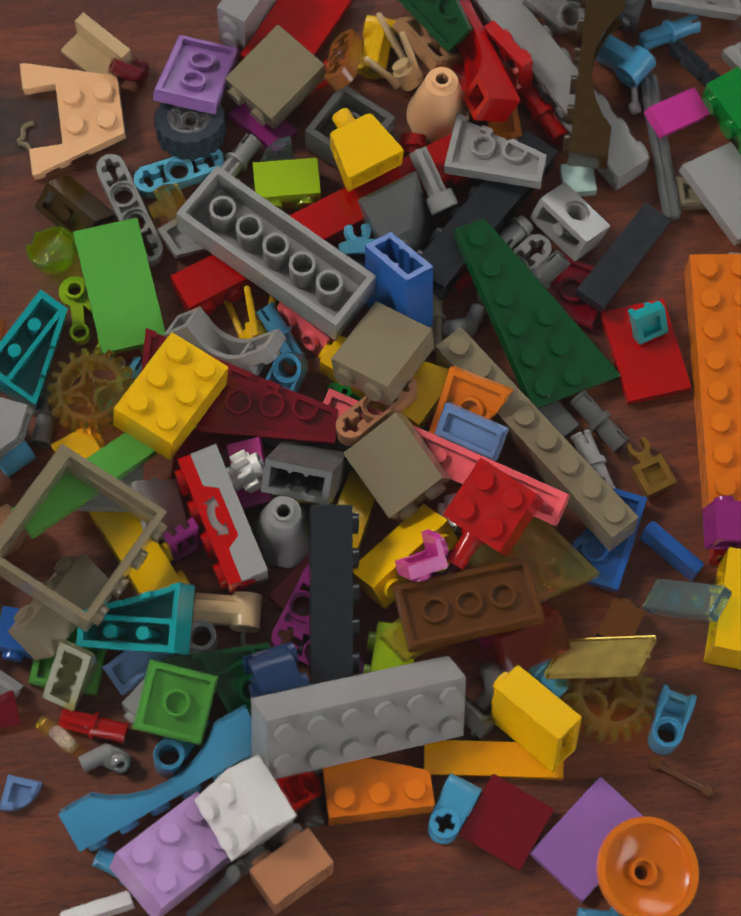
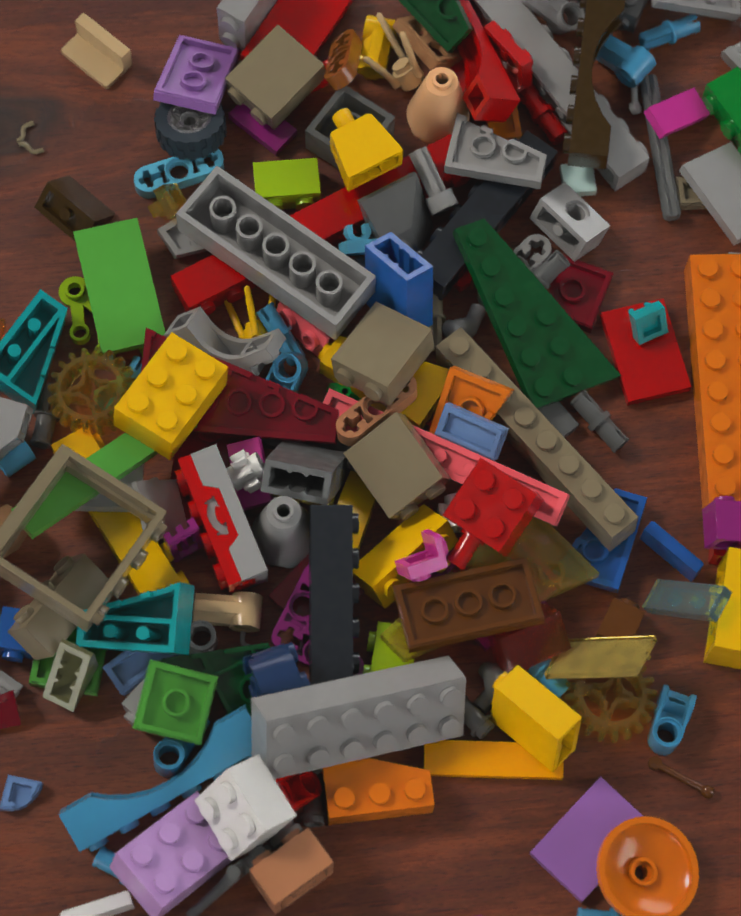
(52, 250): clear neon green hair -> none
(56, 733): clear yellow tile -> none
(87, 112): light nougat wing -> none
(94, 725): red axle -> none
(107, 756): light grey arm -> none
(128, 72): dark red arm -> none
(132, 209): light grey beam -> none
(239, 158): light grey axle -> none
(278, 150): clear light blue tile -> none
(412, 142): red plate -> none
(454, 805): dark azure piece -> none
(506, 822): dark red tile -> none
(516, 231): light grey pin -> none
(588, 450): light grey pin -> none
(623, 258): black tile -> none
(651, 472): pearl gold plate -> none
(692, 62): black axle -> none

